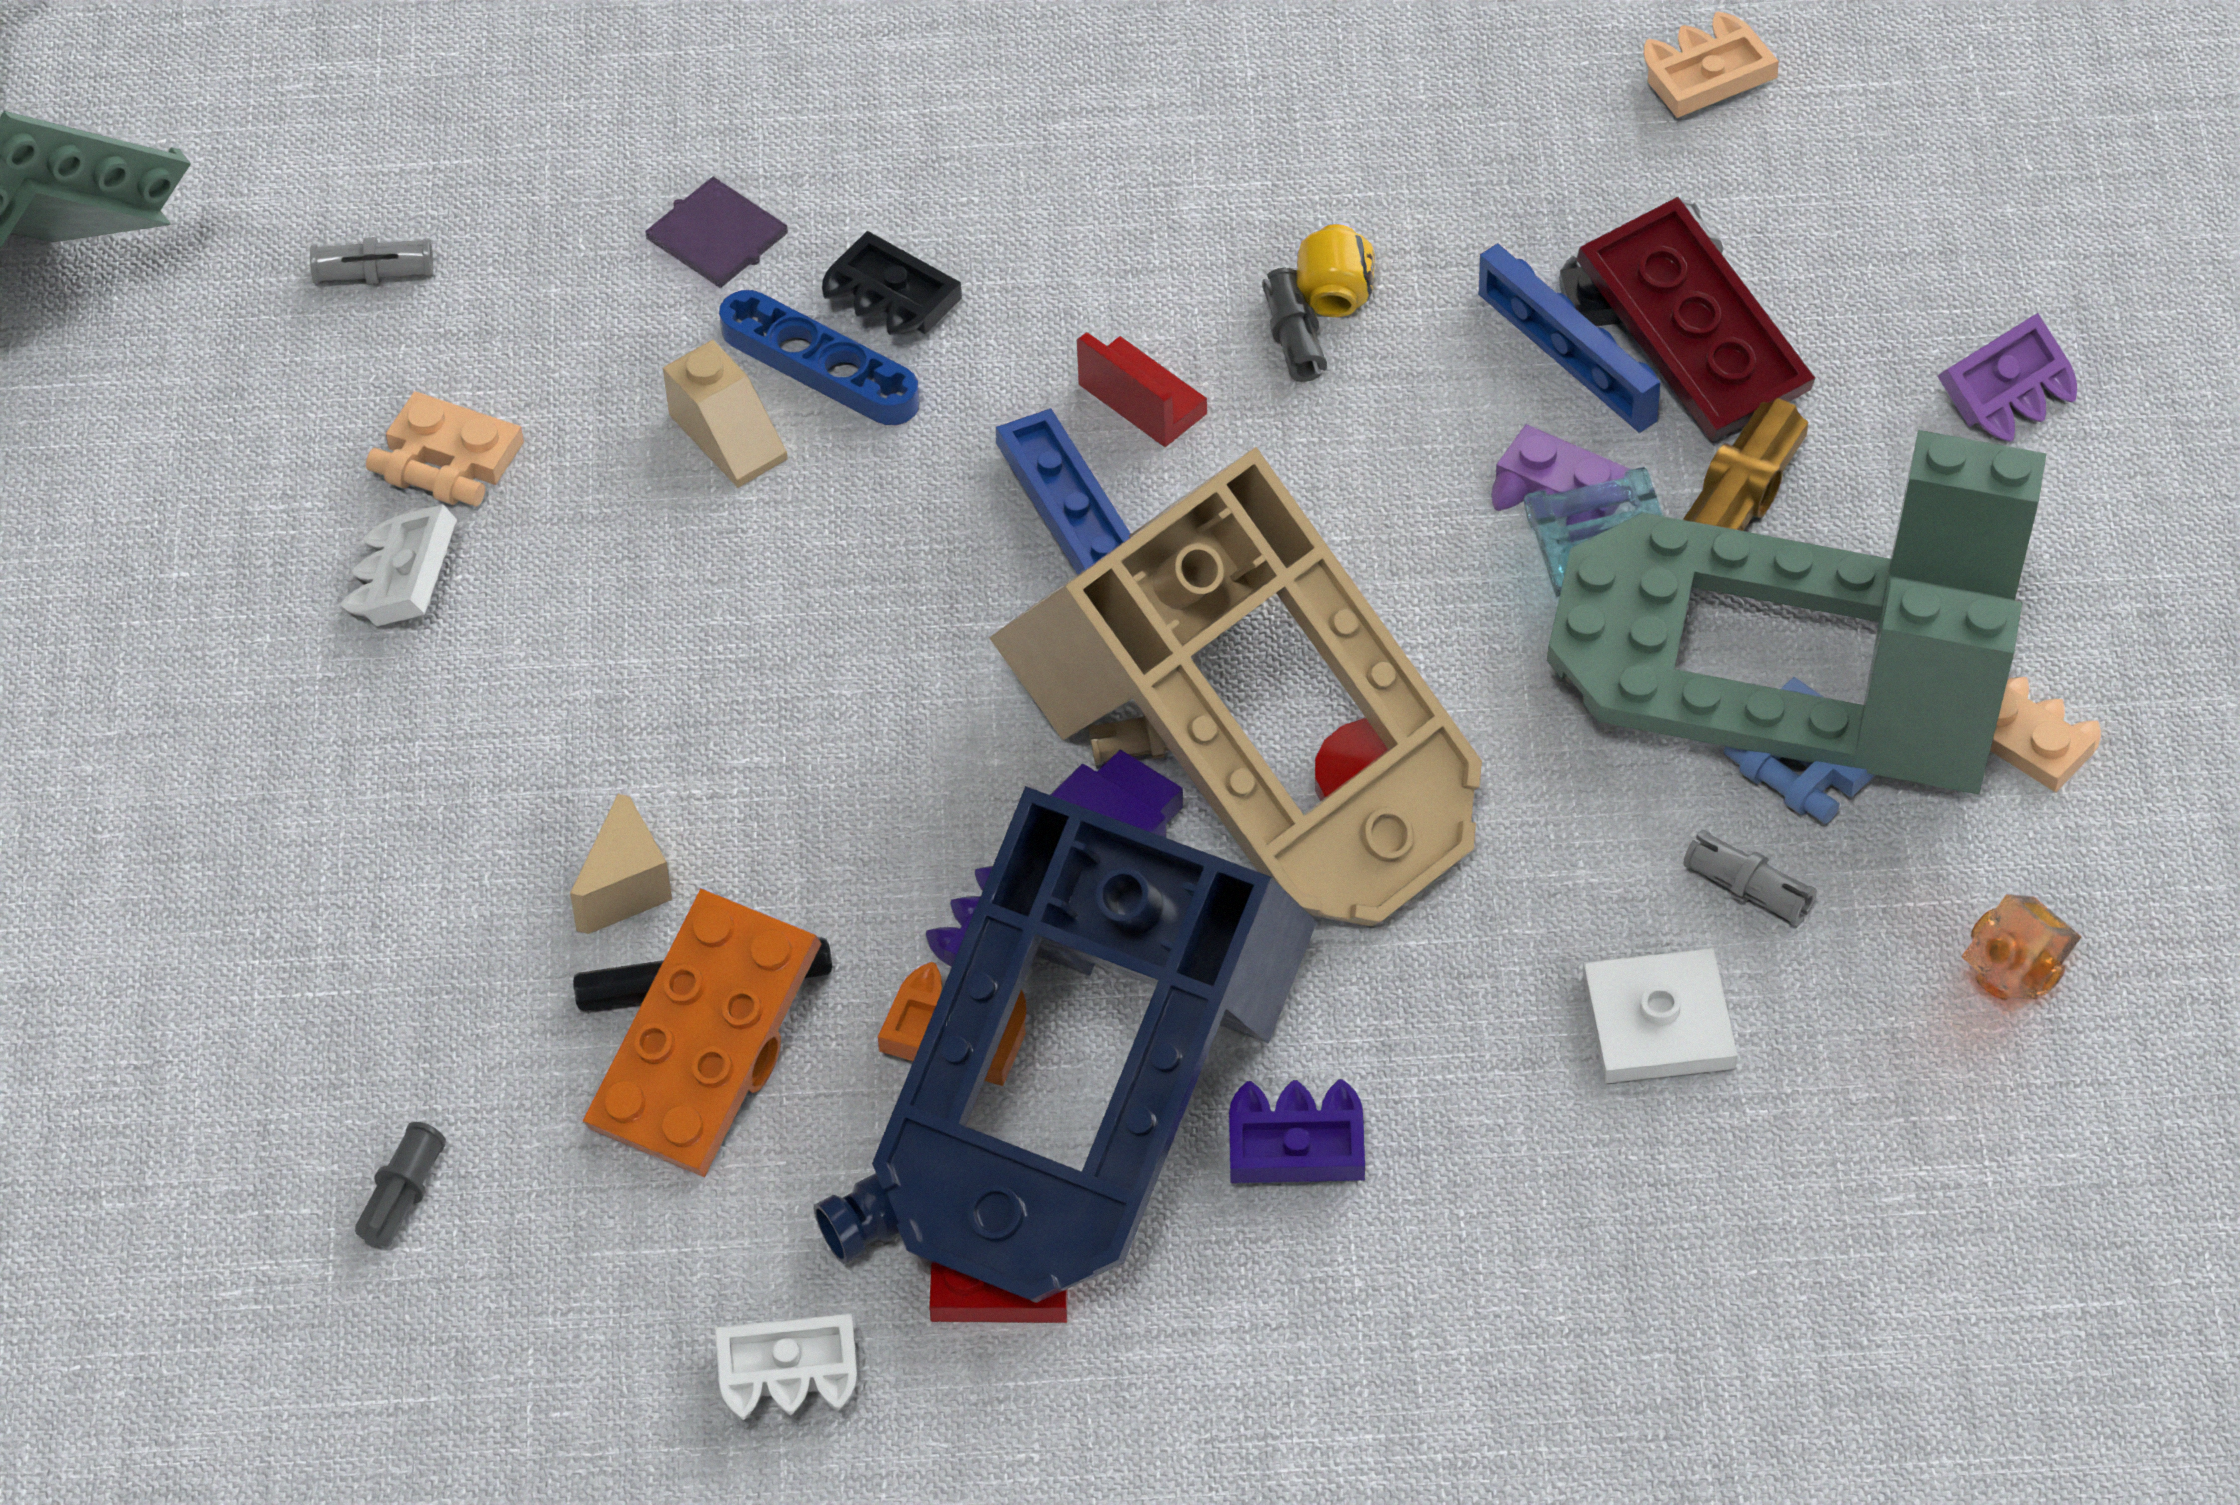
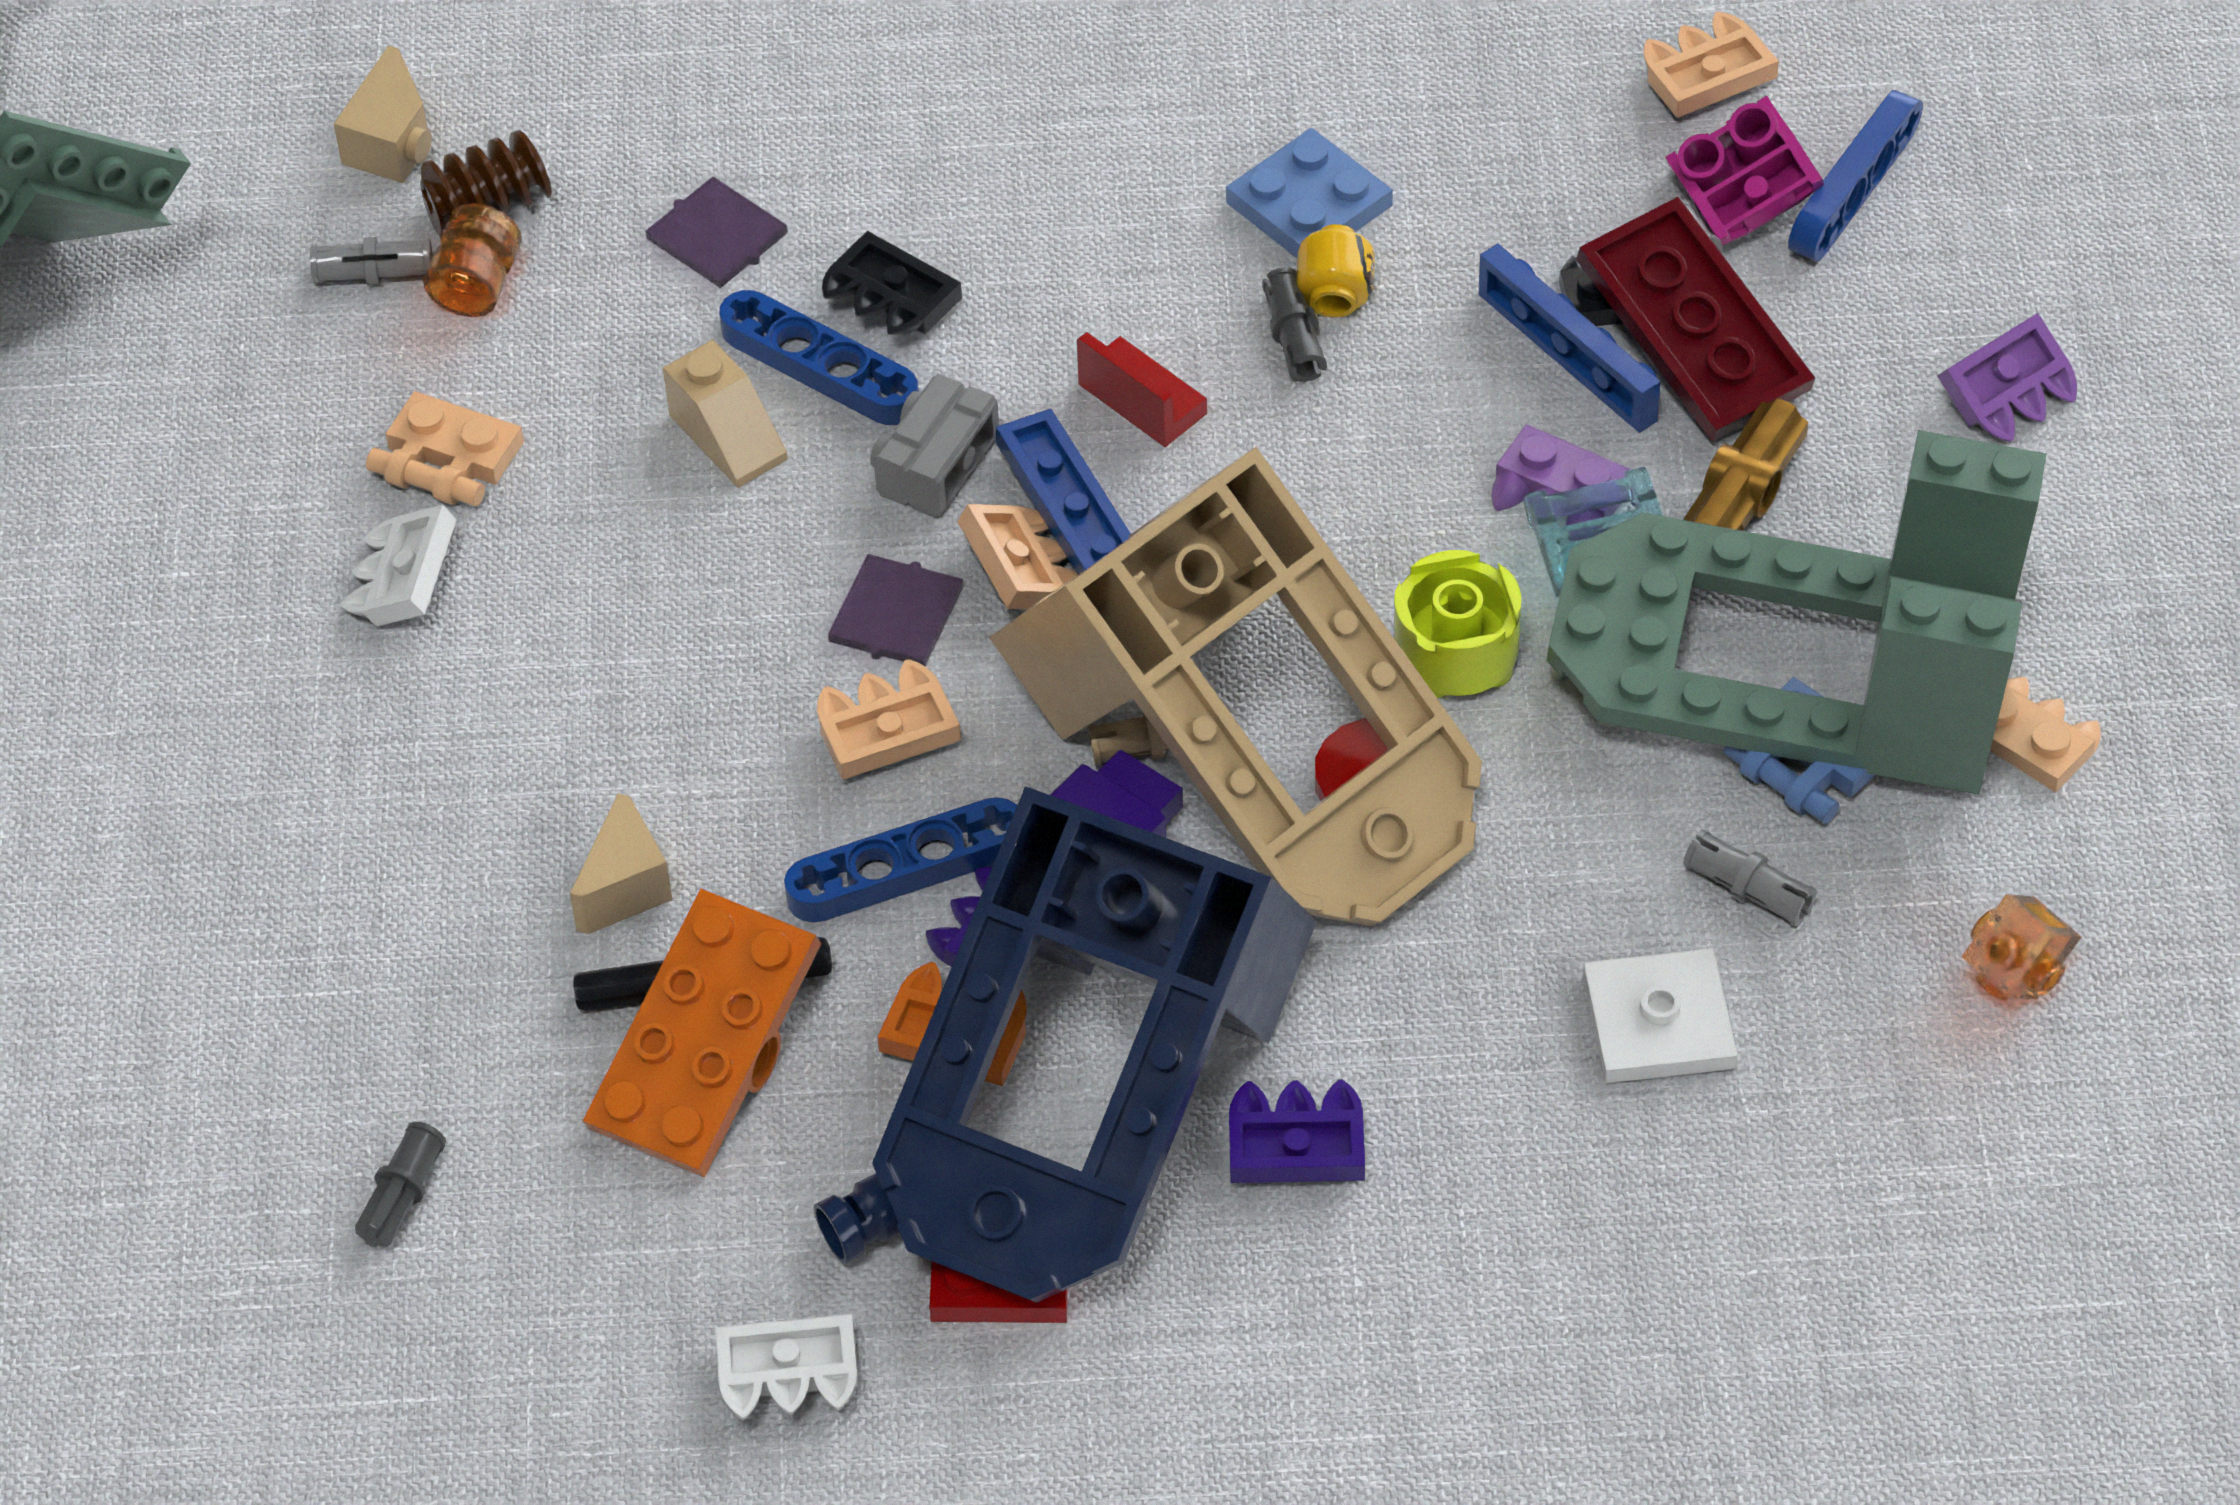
(384, 122): none -> tan slope
(472, 260): none -> clear orange wheel
(483, 177): none -> reddish brown piece
(886, 722): none -> light nougat plate
(895, 610): none -> clear purple piece
(900, 850): none -> blue beam
(934, 445): none -> light grey brick
(1013, 552): none -> light nougat plate
(1306, 189): none -> medium blue plate
(1459, 622): none -> neon yellow brick
(1745, 171): none -> dark pink slope
(1855, 175): none -> blue beam

